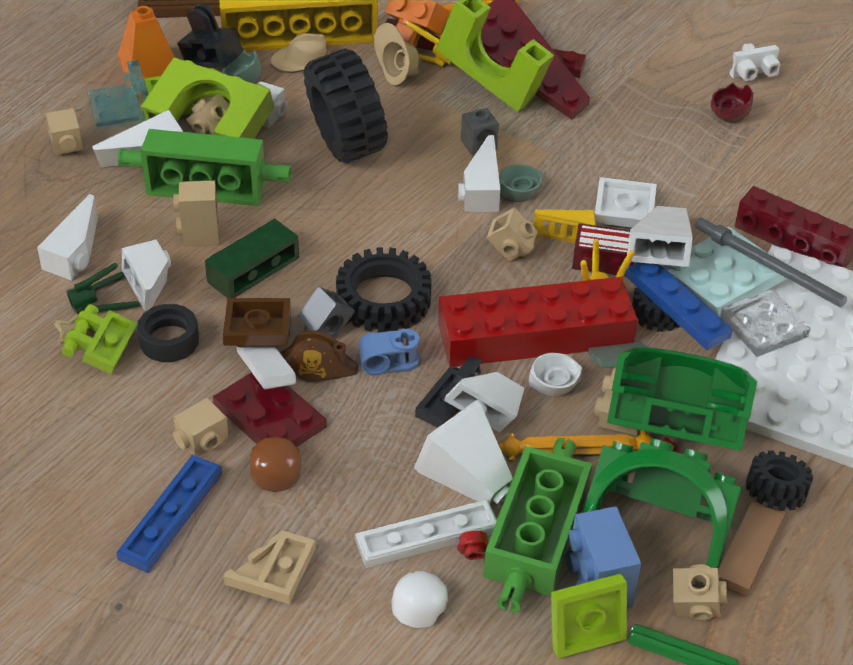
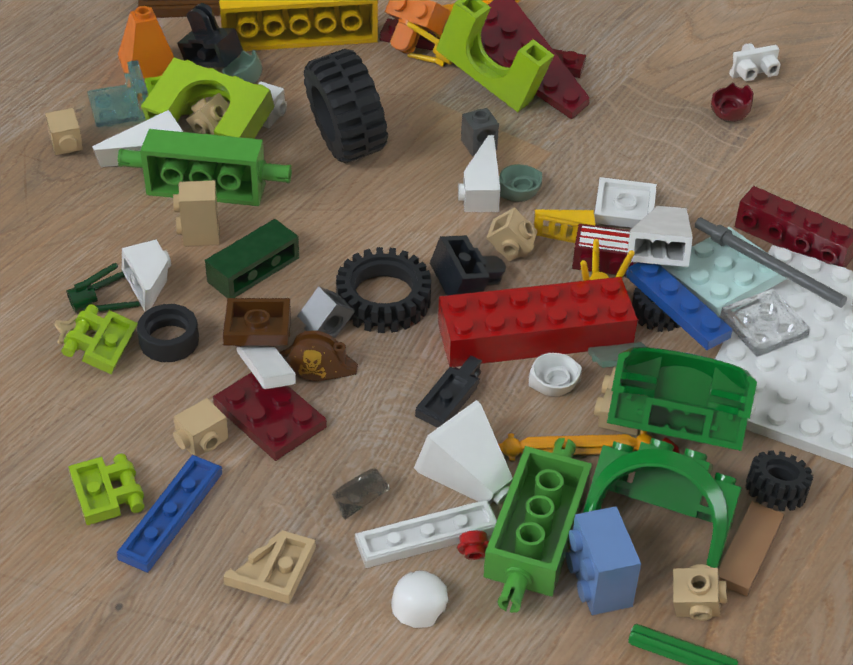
(70, 244): white slope -> none
(95, 491): none -> lime plate
(275, 464): dark orange hair -> none
(299, 52): tan piece -> none
(359, 492): none -> clear smoke piece
(385, 351): medium blue piece -> none
(395, 55): tan piece -> none
(463, 268): none -> black brick
(495, 393): white slope -> none
(589, 615): lime plate -> none

